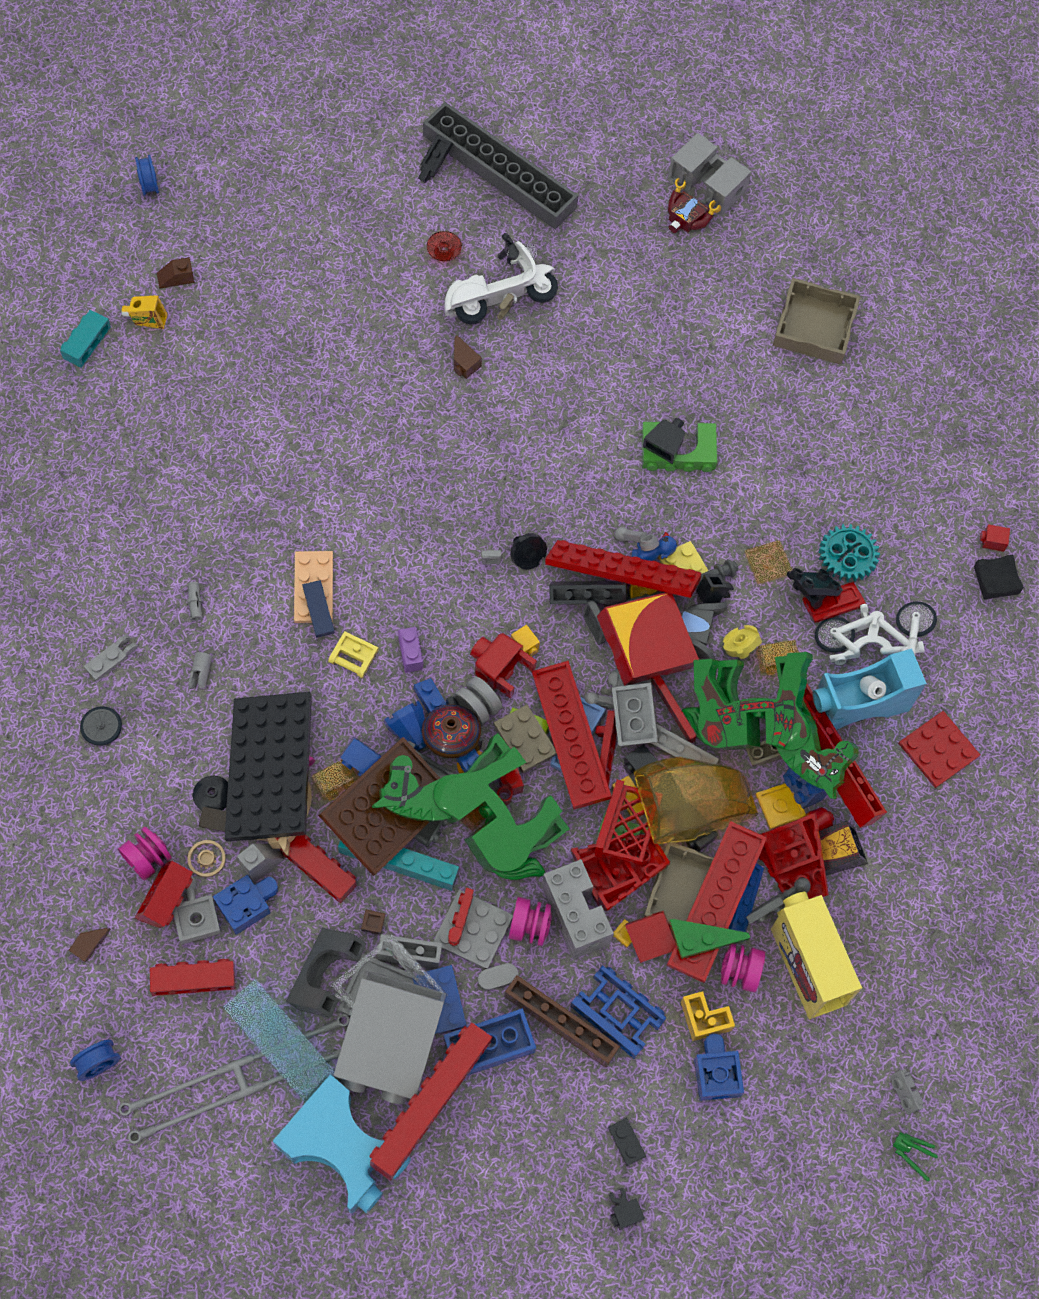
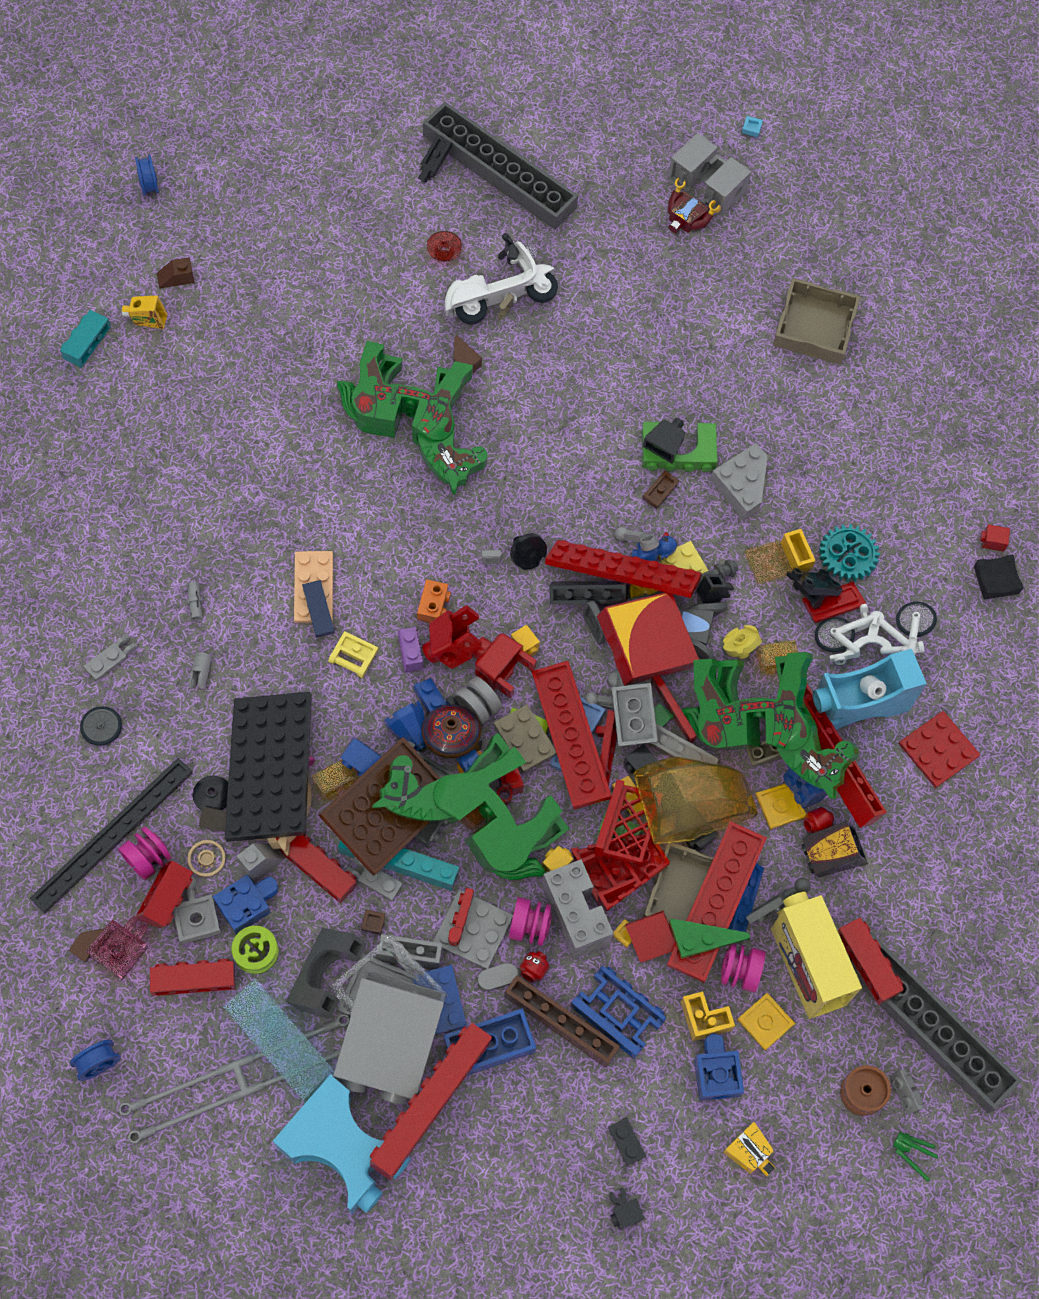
(110, 836): none -> black plate
(121, 938): none -> clear pink hinge
(266, 938): none -> lime wheel
(379, 405): none -> green animal
(380, 883): none -> light grey hinge
(433, 601): none -> orange brick
(451, 638): none -> red piece
(534, 966): none -> red head
(557, 858): none -> yellow brick
(660, 489): none -> reddish brown plate
(662, 715): none -> green tile
(743, 480): none -> light grey brick
(751, 1151): none -> yellow torso
(752, 126): none -> medium azure plate
(766, 1021): none -> yellow tile
(796, 853): red wedge -> none
(798, 550): none -> yellow piece
(869, 961): none -> red brick
(874, 1082): none -> dark orange wheel
(946, 1038): none -> dark grey brick

